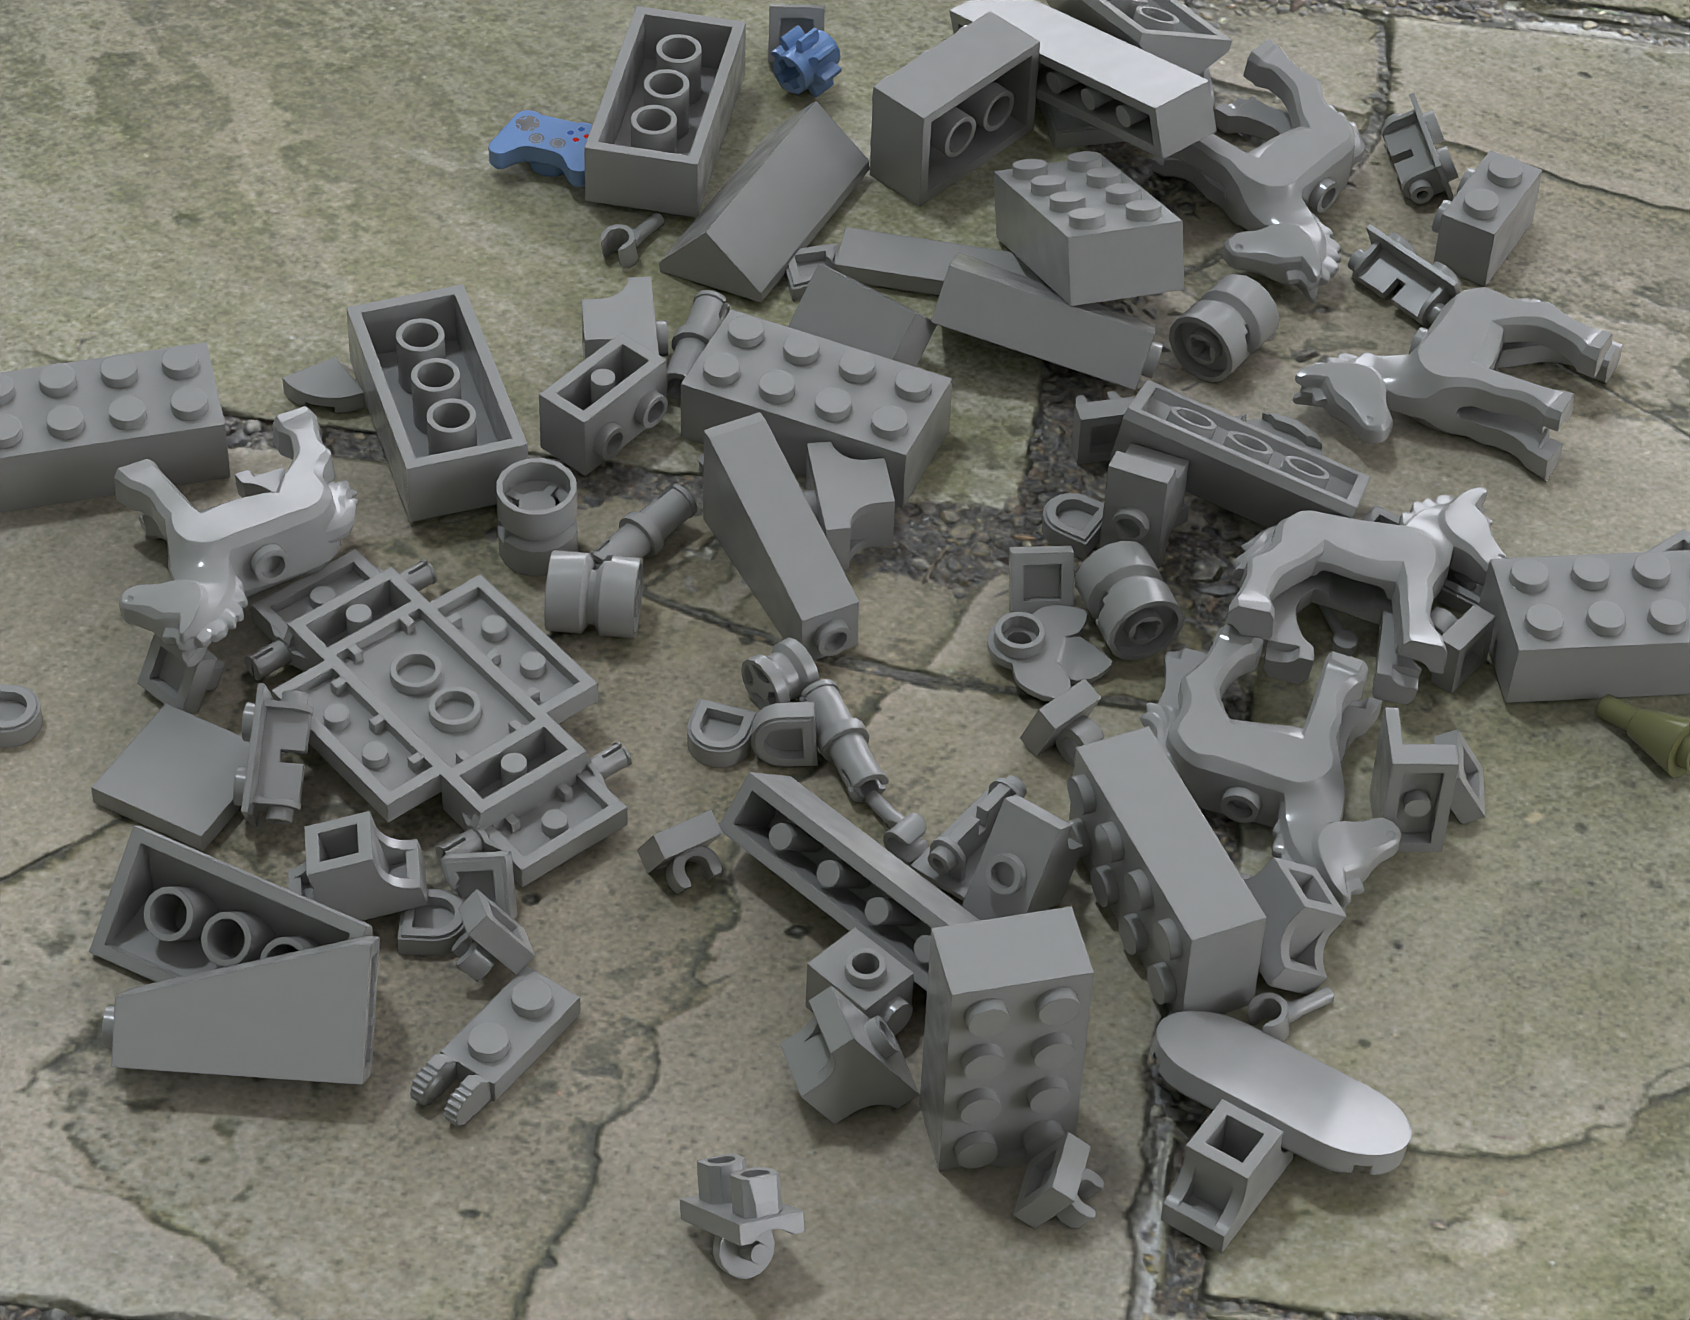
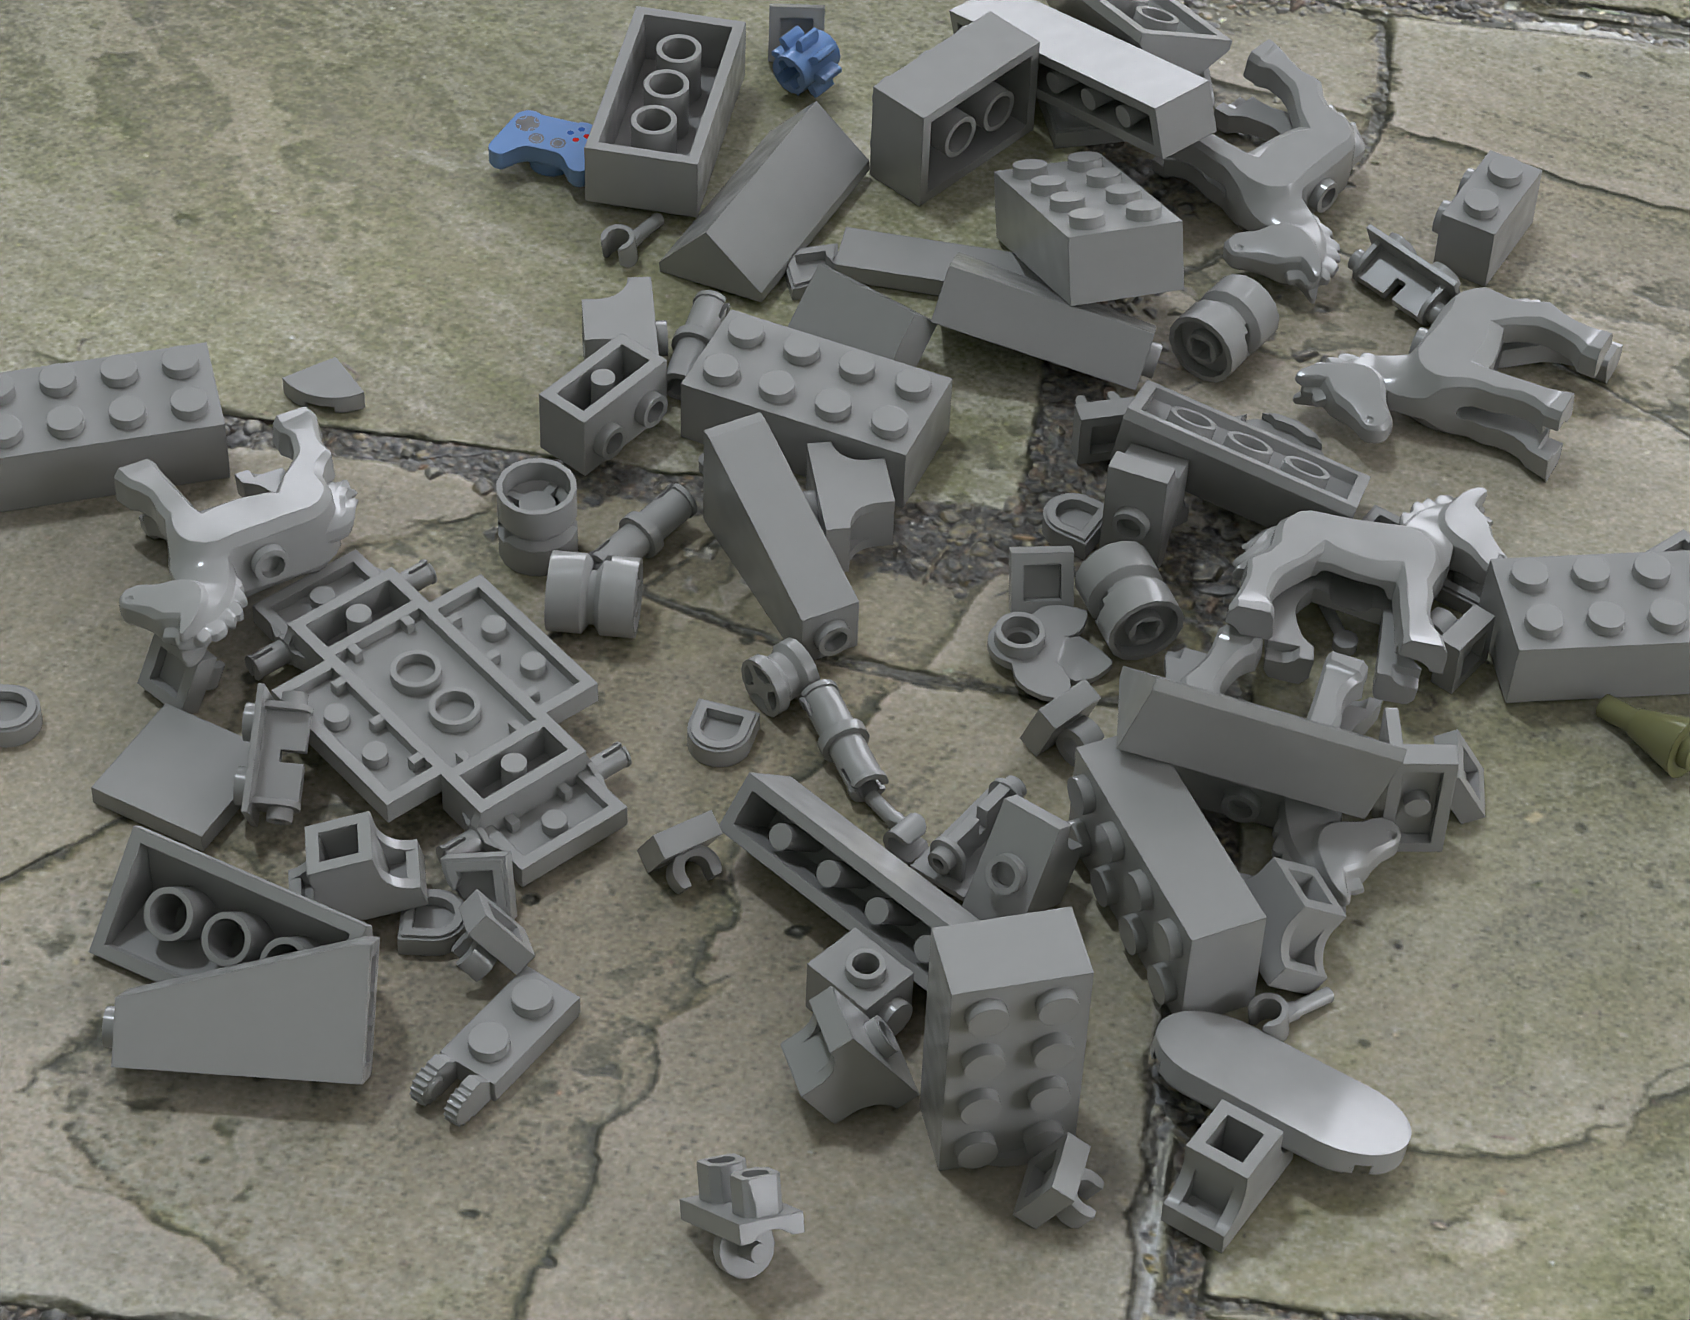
(435, 400): light grey brick -> none
(786, 734): light grey tile -> none
(1253, 744): none -> light grey slope
(1419, 165): light grey hinge -> none

